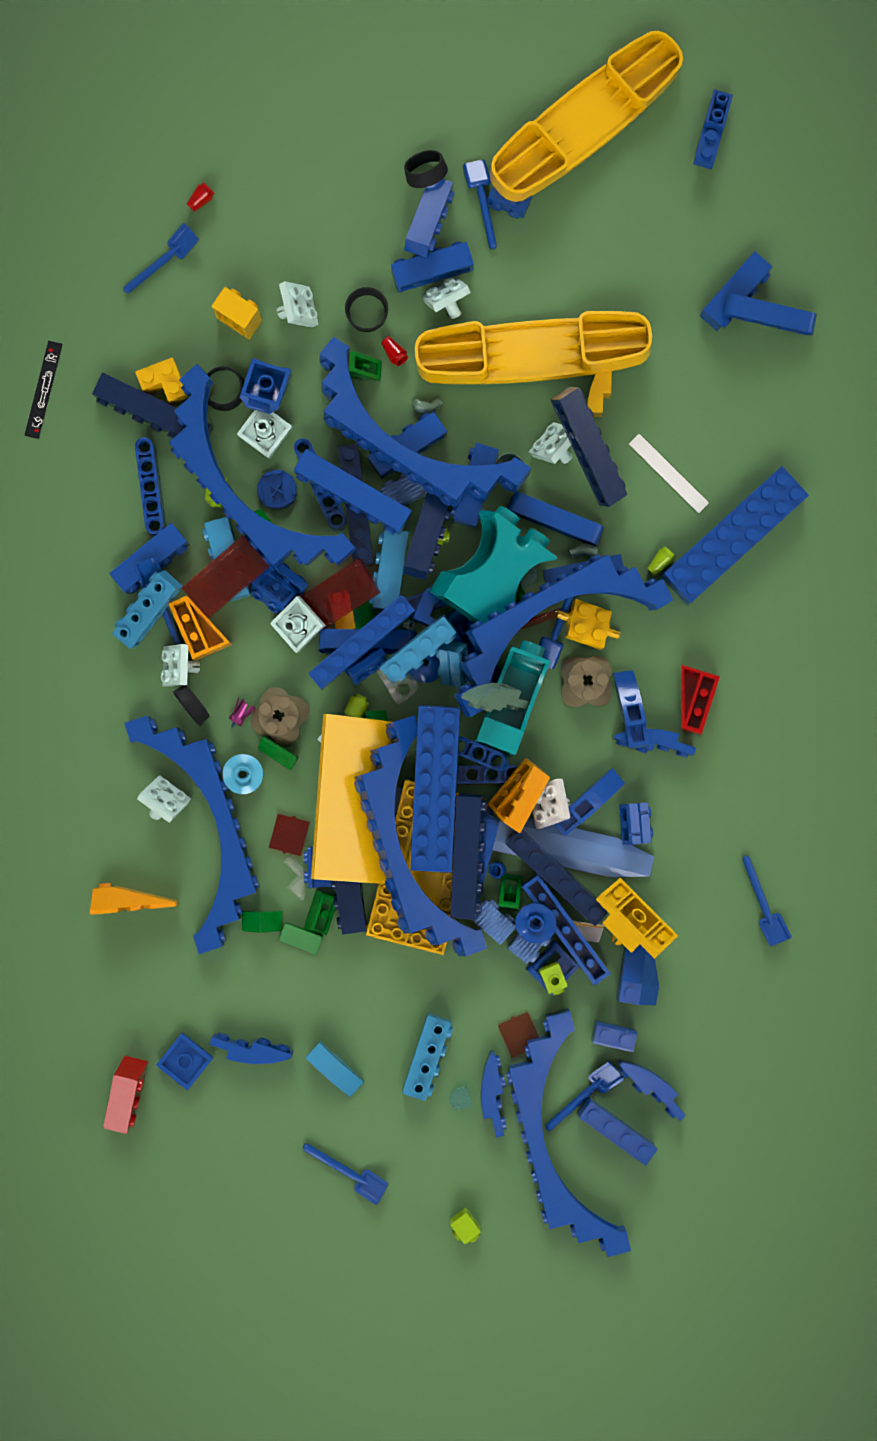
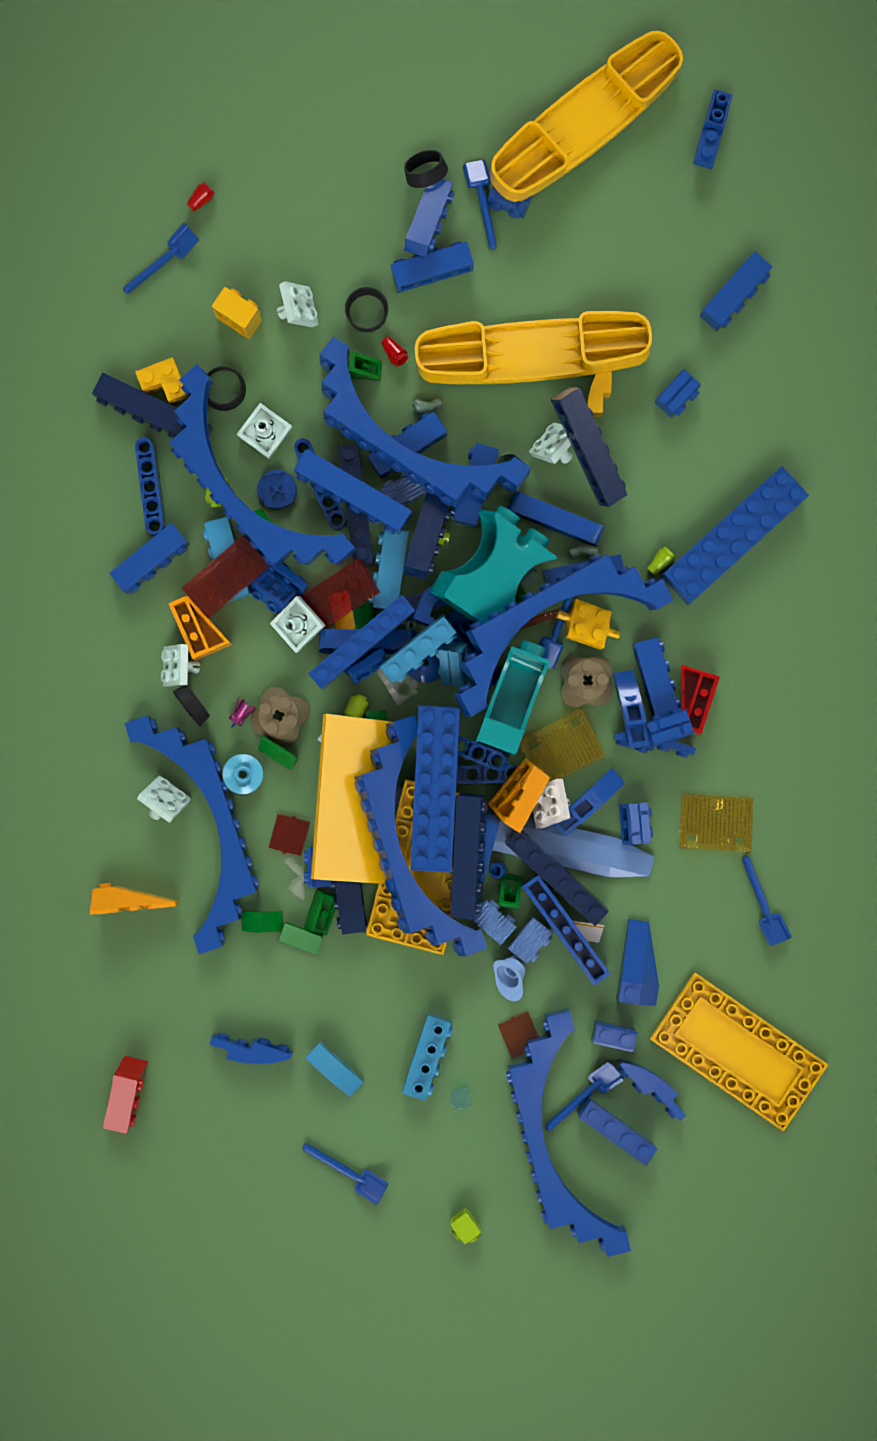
(43, 389): black sticker -> none
(144, 570): blue piece -> none
(147, 609): dark azure brick -> none
(184, 1061): blue plate -> none
(265, 386): blue slope -> none
(446, 296): light aqua plate -> none
(490, 1087): blue slope -> none
(495, 697): sand green slope -> none
(509, 977): none -> light blue piece
(531, 932): blue dish -> none
(553, 978): lime brick -> none
(563, 747): none -> clear yellow window
(565, 962): blue plate -> none
(634, 920): yellow brick -> none
(655, 676): none -> blue brick
(665, 470): white sticker -> none
(670, 727): none -> blue brick
(677, 393): none -> blue brick
(716, 822): none -> clear yellow window
(738, 1051): none -> yellow tile
(769, 314): blue beam -> none

